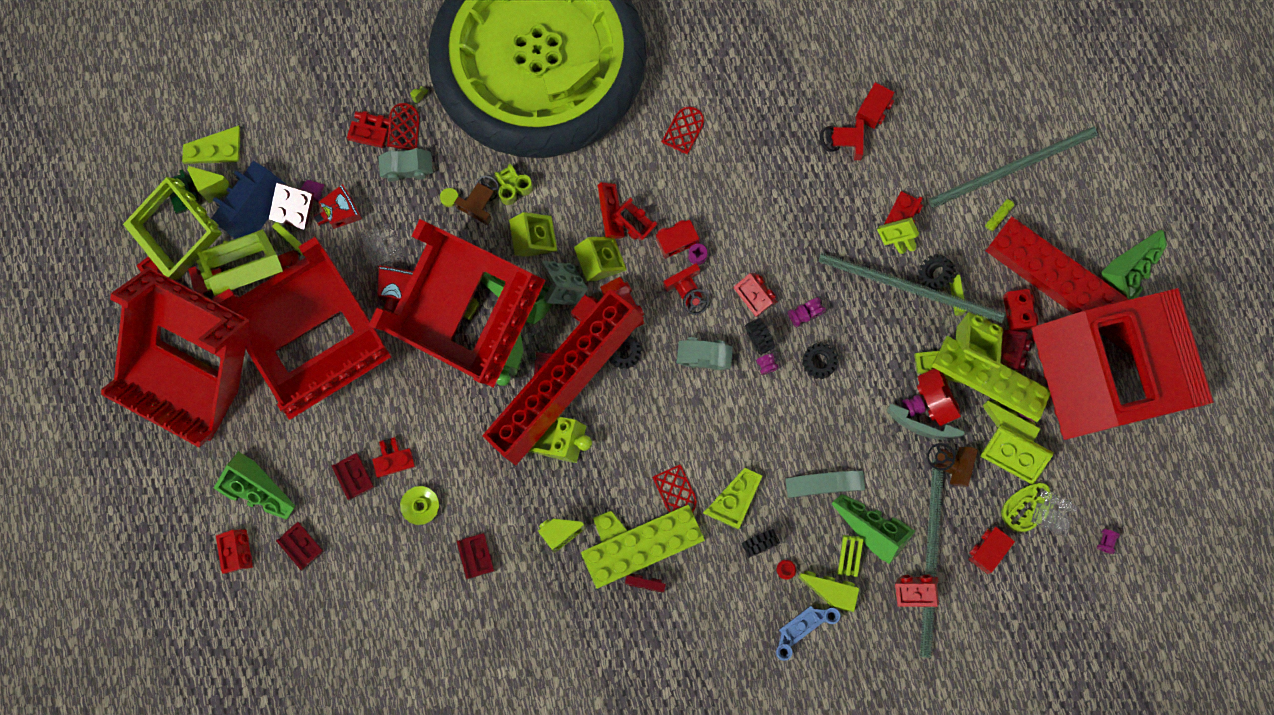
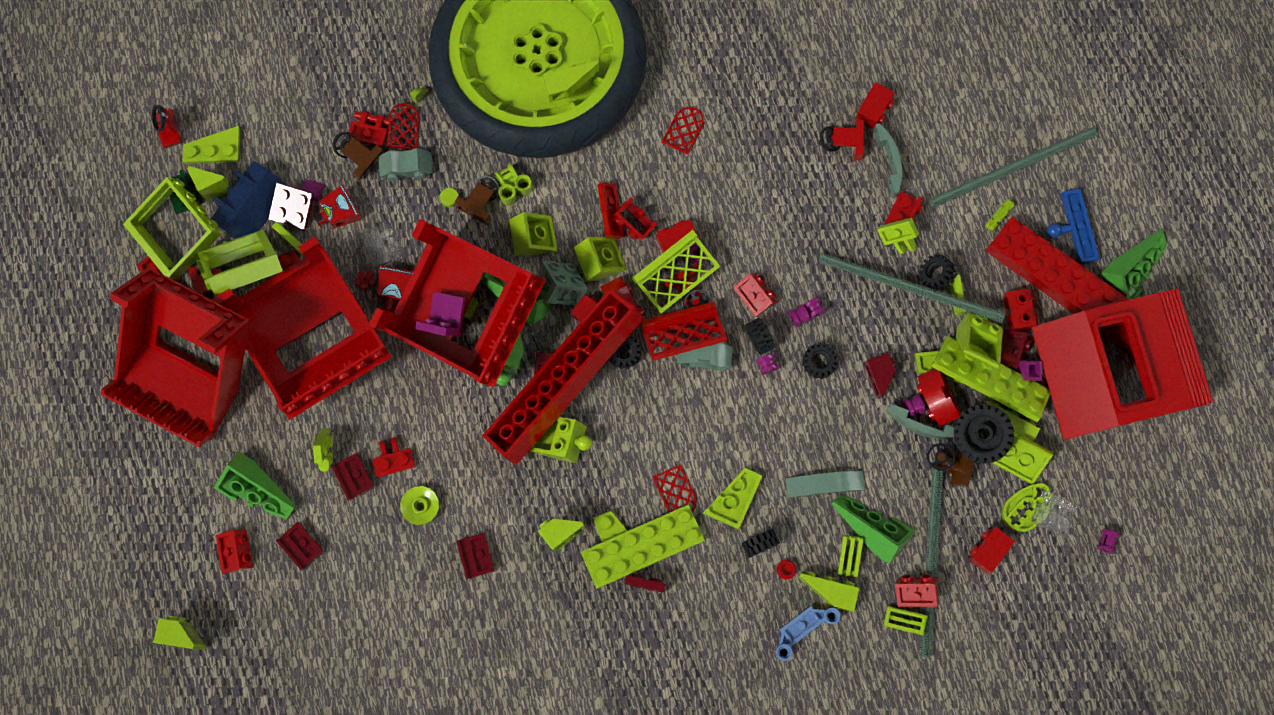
(165, 124): none -> red piece
(177, 633): none -> lime slope
(321, 449): none -> lime hinge
(357, 153): none -> reddish brown piece
(365, 279): none -> red plant
(445, 315): none -> magenta bracket
(664, 259): none -> lime fence
(680, 321): none -> red fence
(880, 372): none -> dark red slope
(884, 139): none -> sand green slope
(923, 625): none -> lime tile
(983, 450): none -> black wheel
(1031, 370): none -> magenta slope
(1078, 226): none -> blue plate

